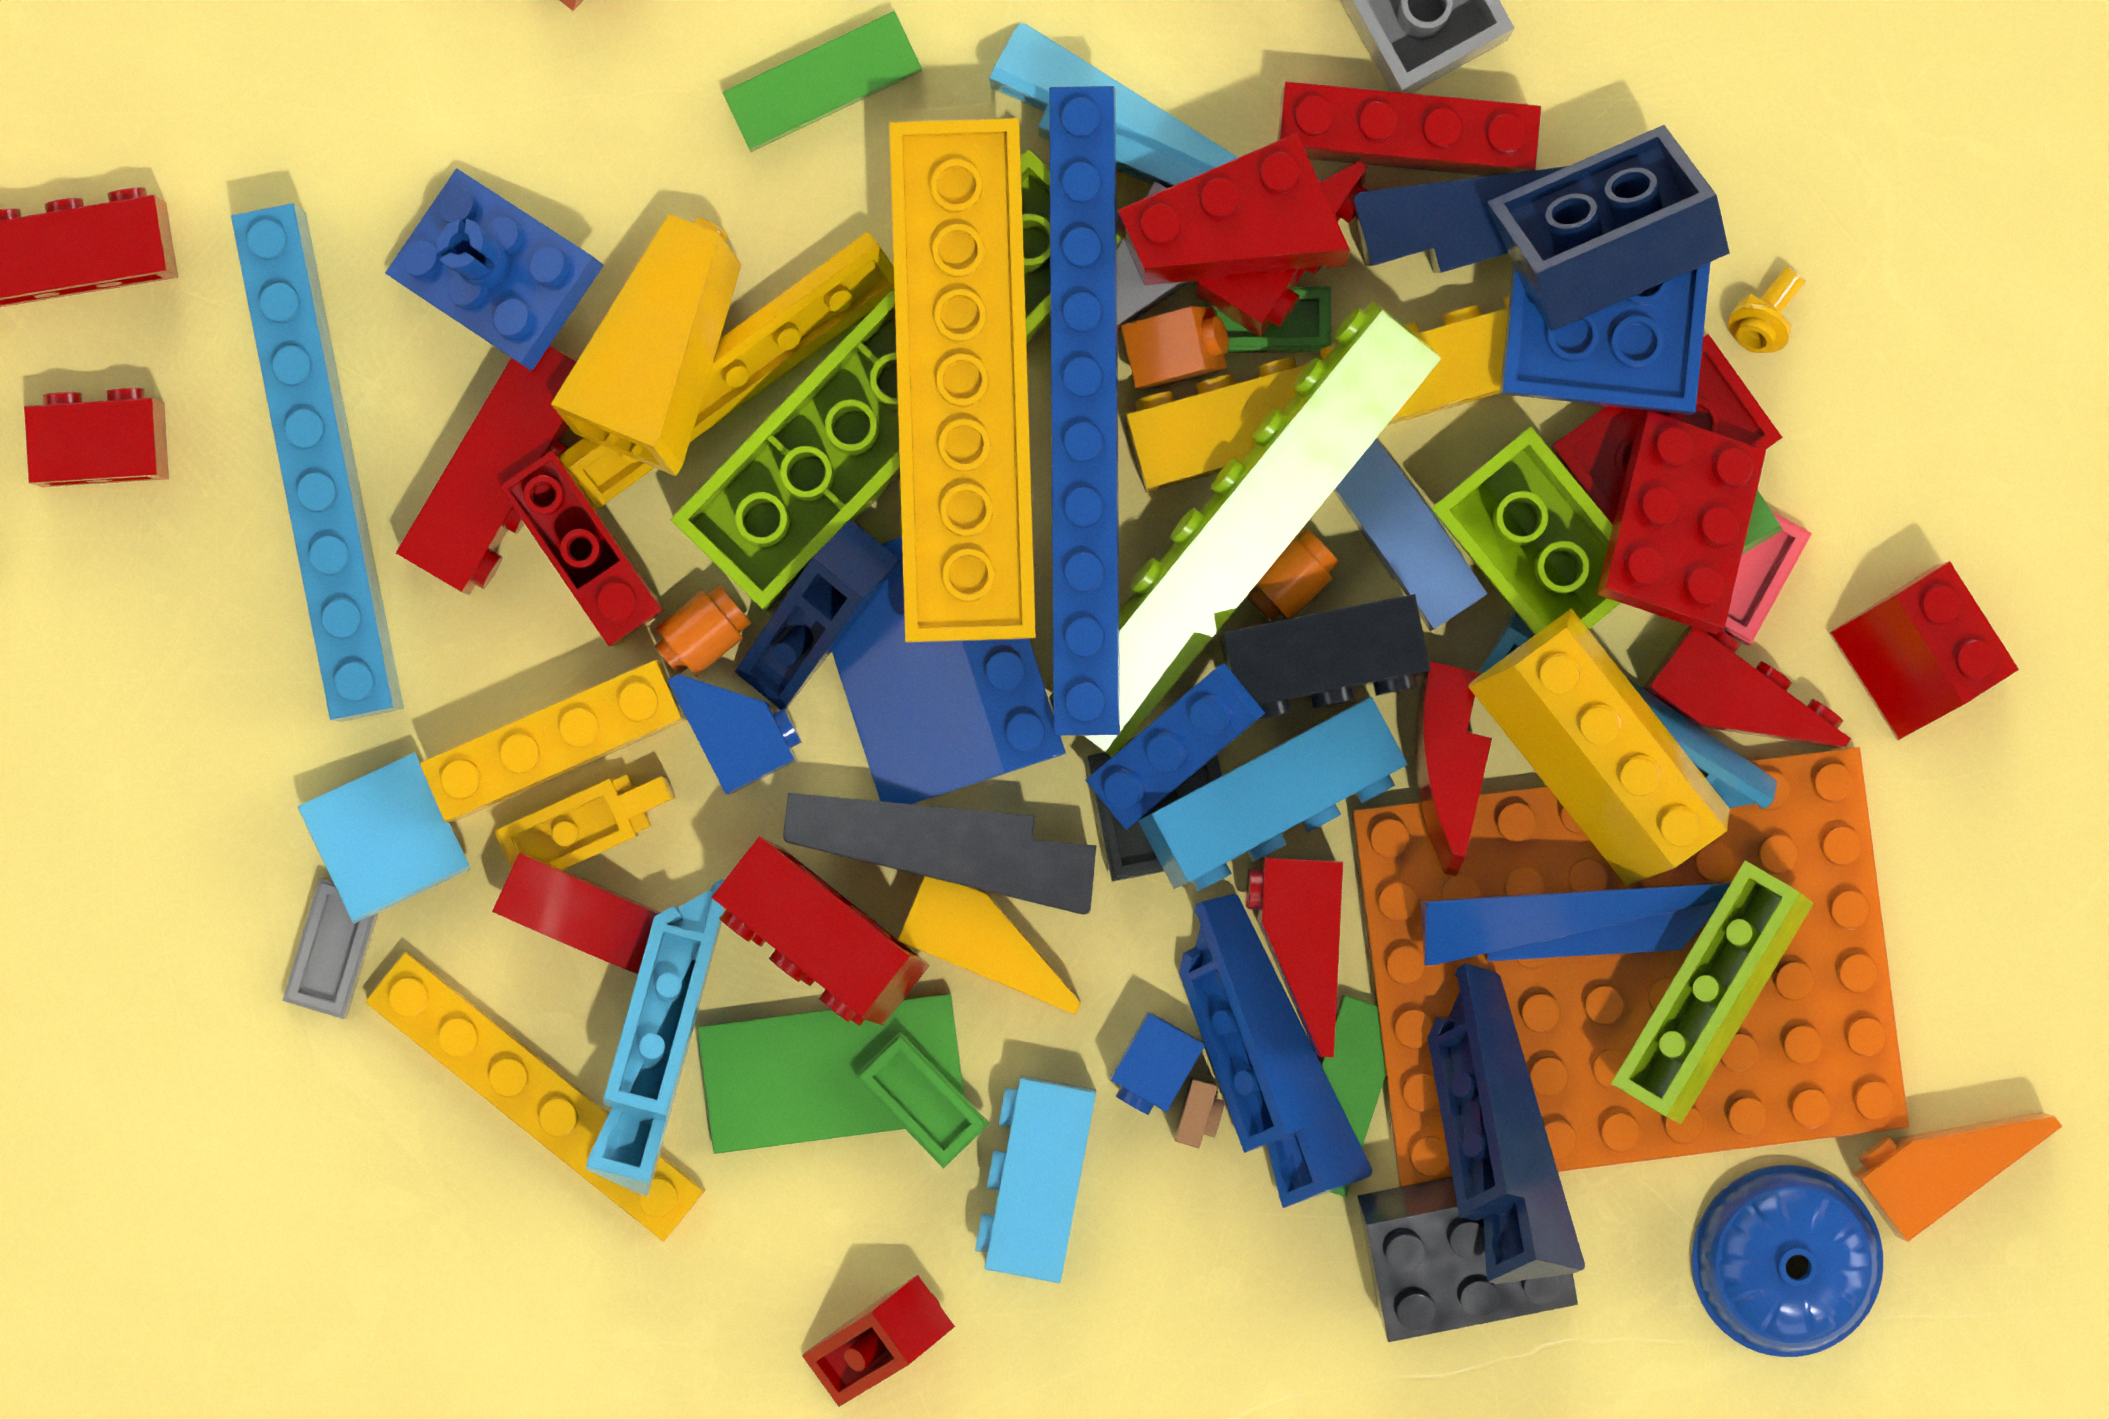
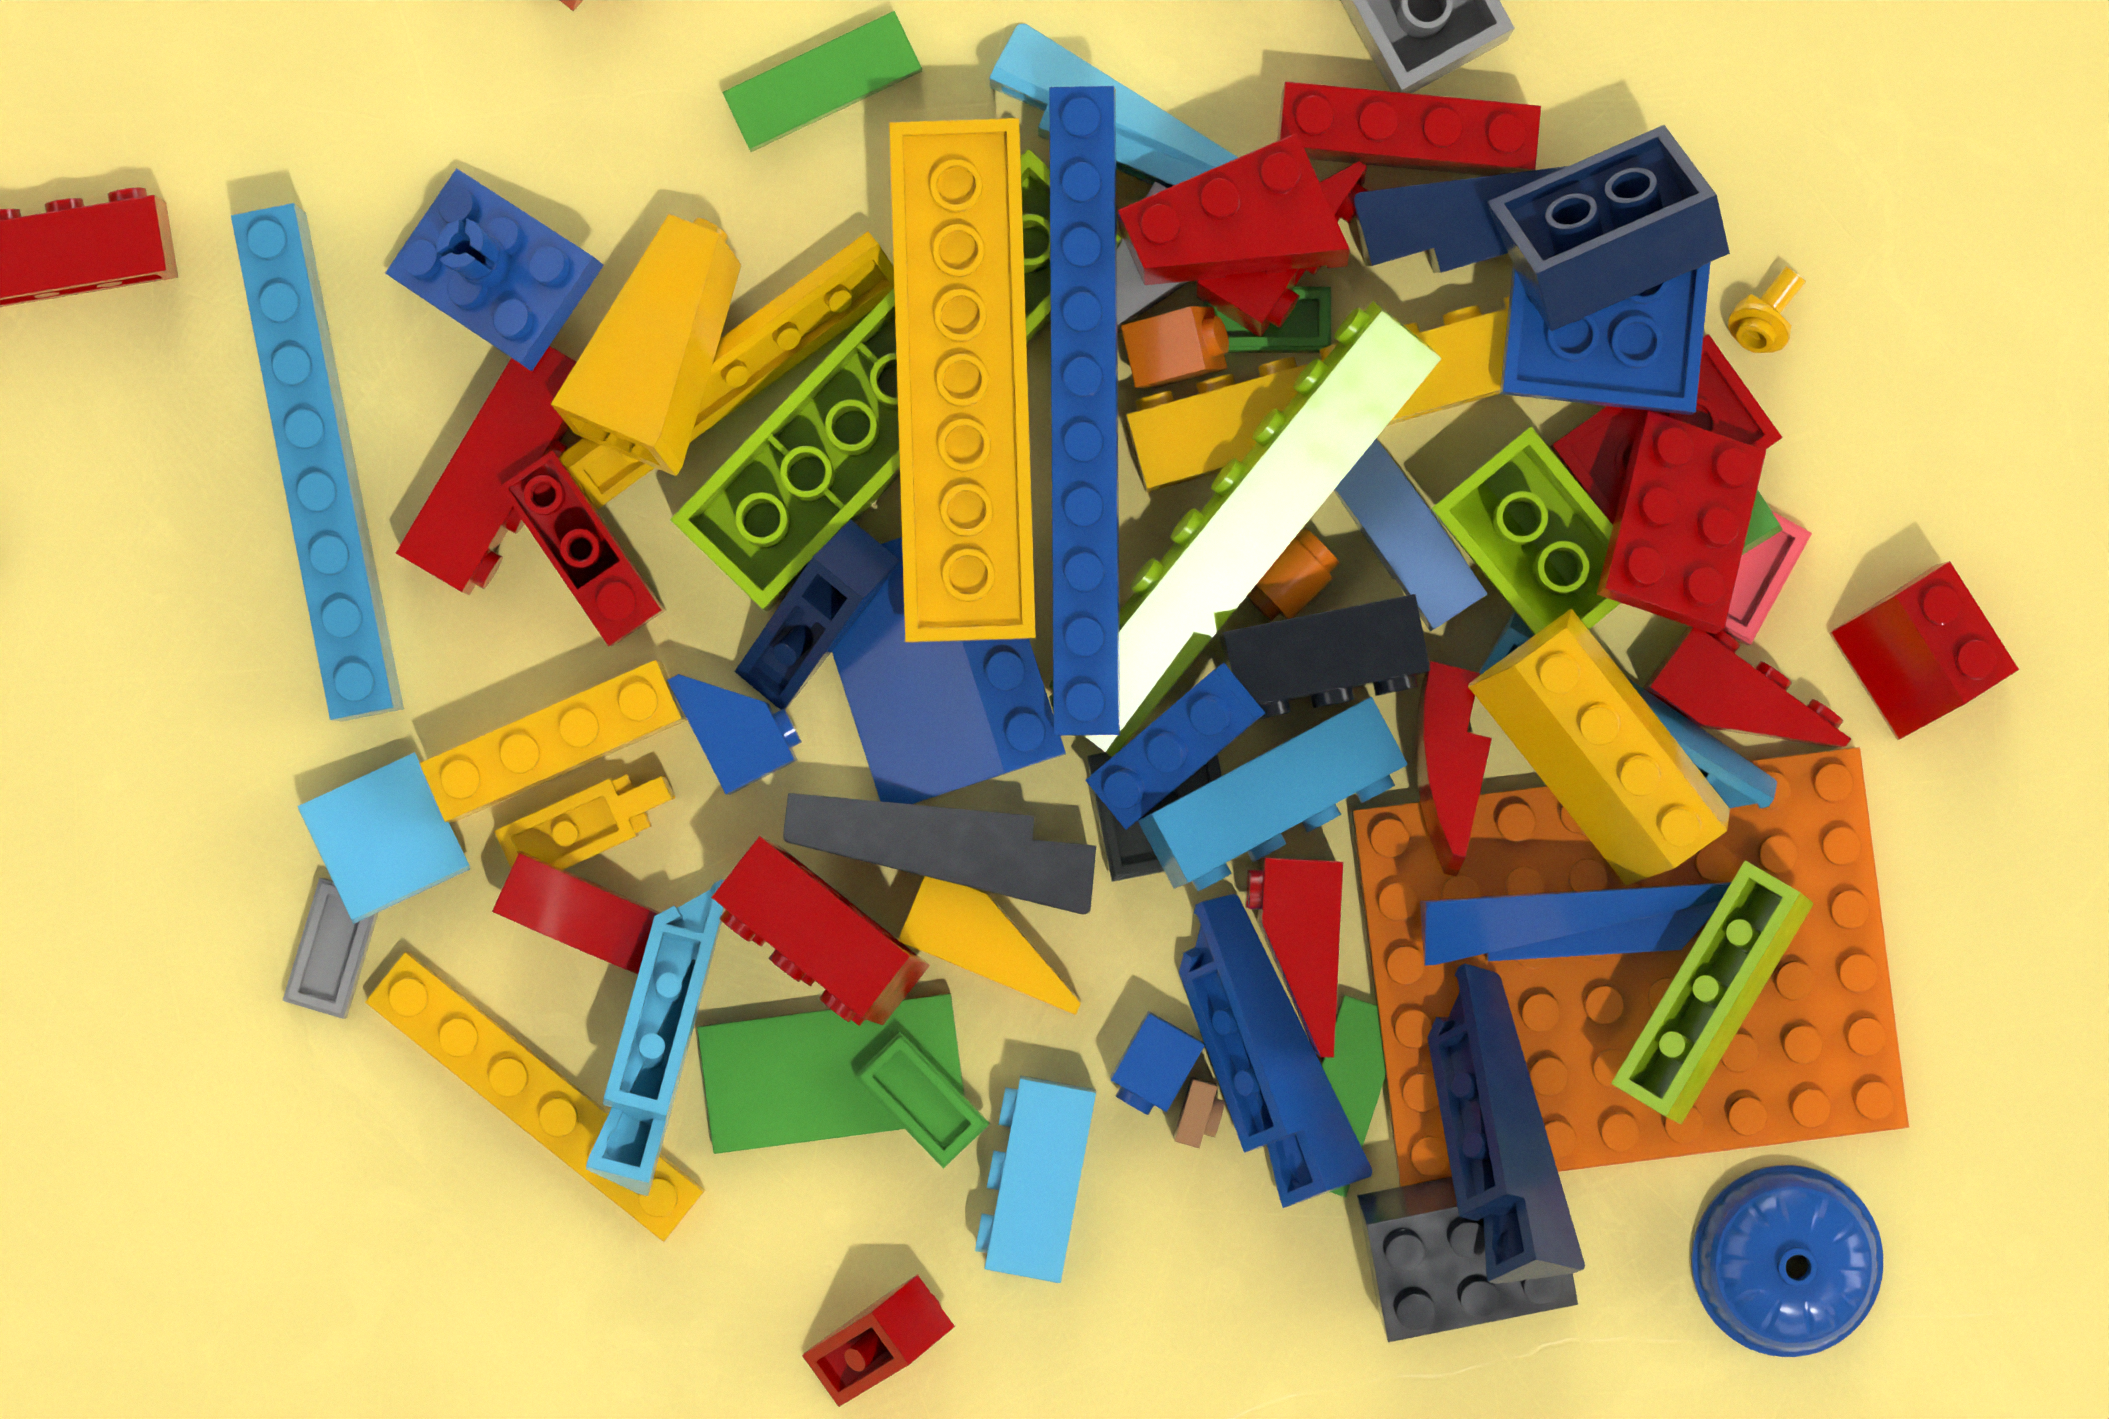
(96, 441): red brick -> none
(701, 631): orange brick -> none
(1935, 1171): orange slope -> none

